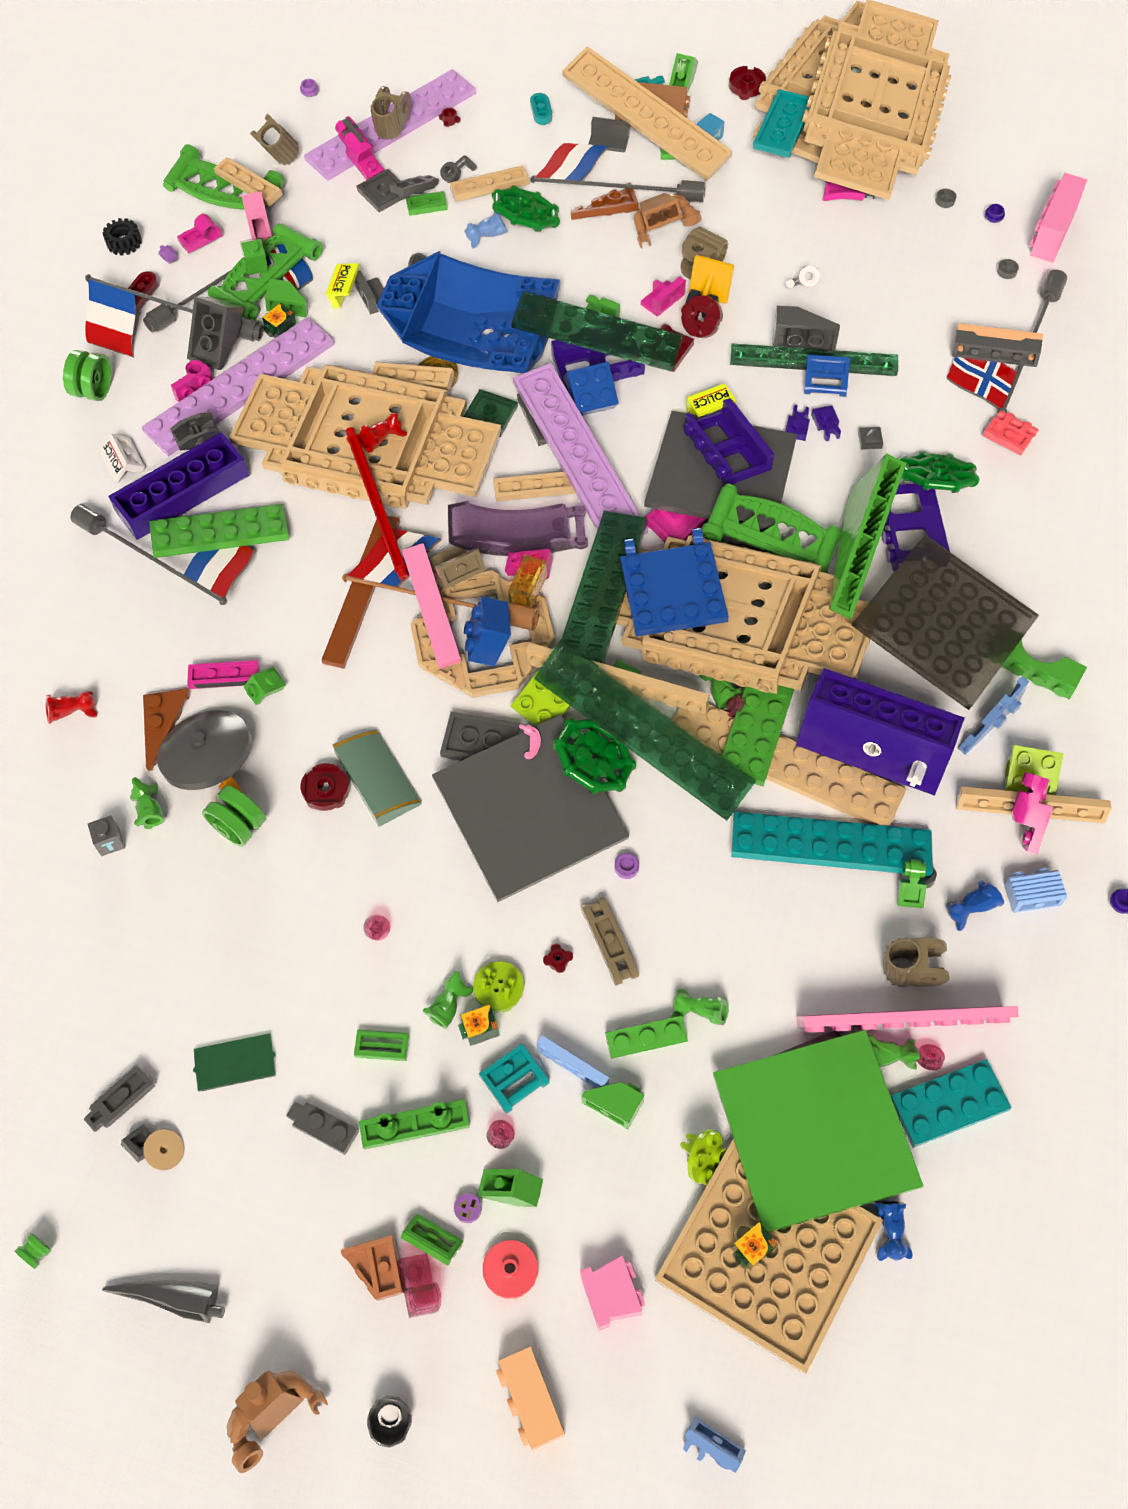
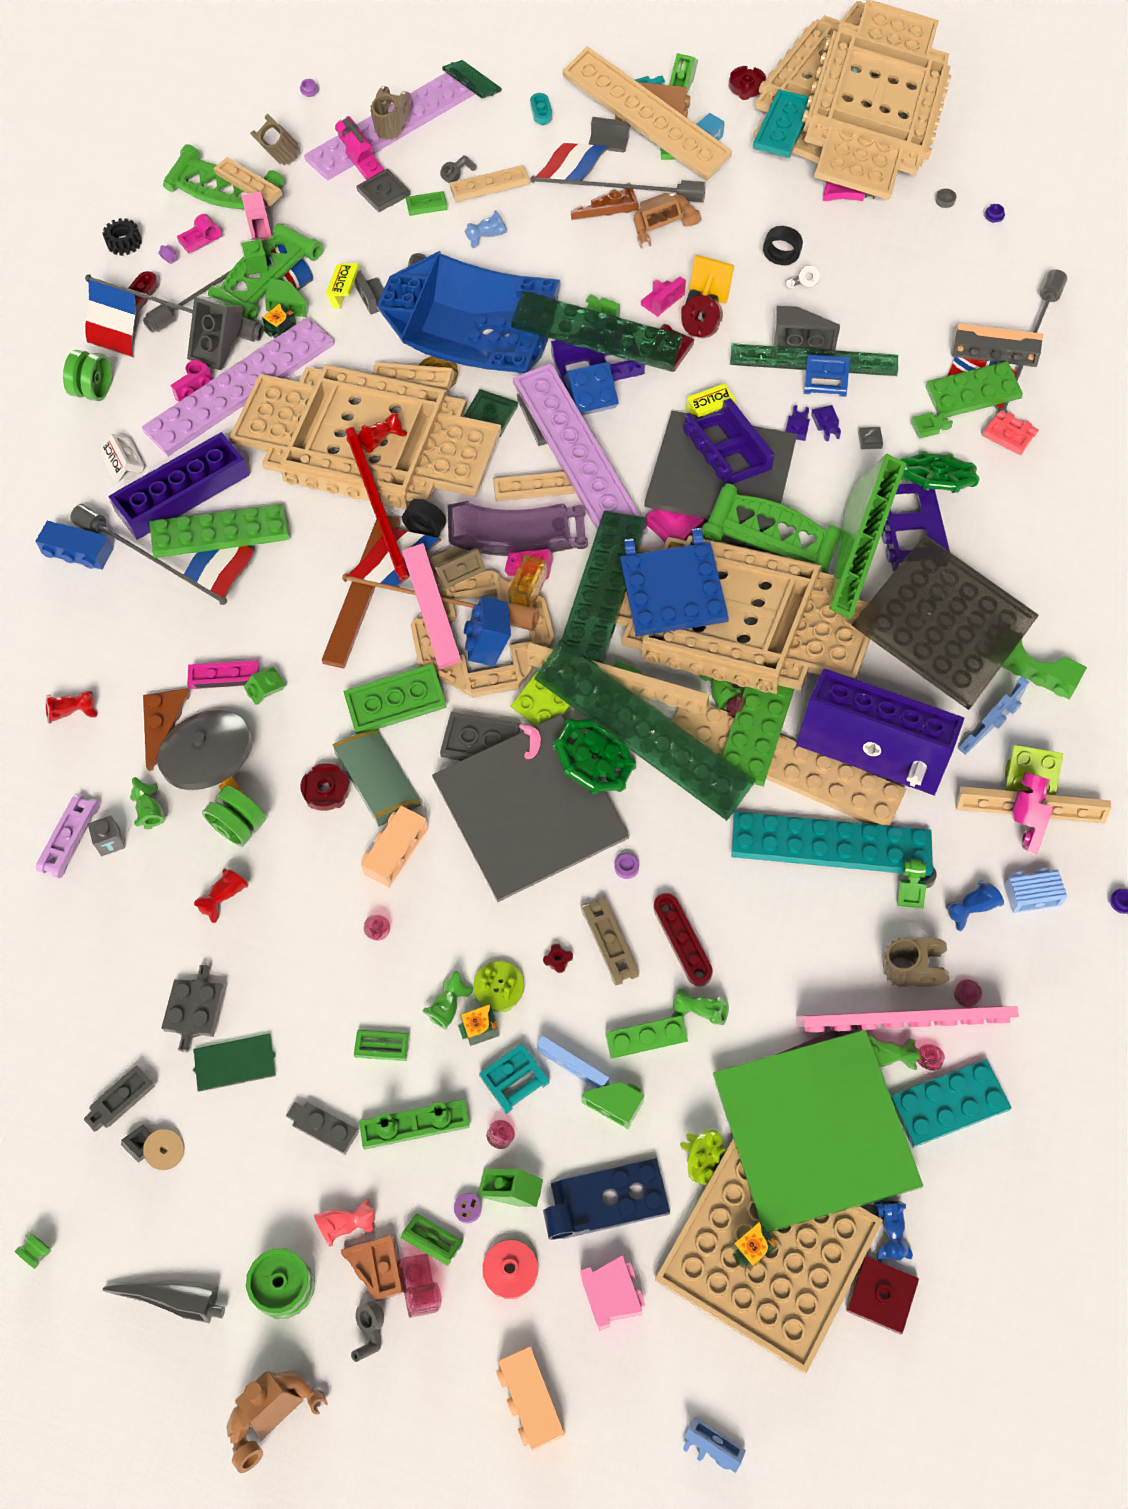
(67, 835): none -> lavender plate
(74, 545): none -> blue brick
(193, 1008): none -> dark grey plate
(194, 430): dark grey hinge -> none
(223, 889): none -> red animal
(273, 1268): none -> bright green wheel
(342, 1222): none -> coral animal
(370, 1320): none -> dark grey plate
(389, 1421): dark grey hair -> none
(394, 846): none -> light nougat brick
(395, 699): none -> bright green plate
(413, 185): dark grey hinge -> none
(432, 521): none -> black tyre
(449, 117): dark red plate -> none
(471, 79): none -> clear green piece
(525, 208): green plate -> none
(581, 1207): none -> dark blue hinge
(682, 939): none -> dark red plate
(702, 243): dark tan piece -> none
(779, 256): none -> black tyre
(883, 1295): none -> dark red plate
(929, 425): none -> bright green plate
(967, 993): none -> clear pink tile
(974, 389): none -> bright green plate
(1007, 269): dark grey tile -> none
(1057, 217): bright pink brick -> none

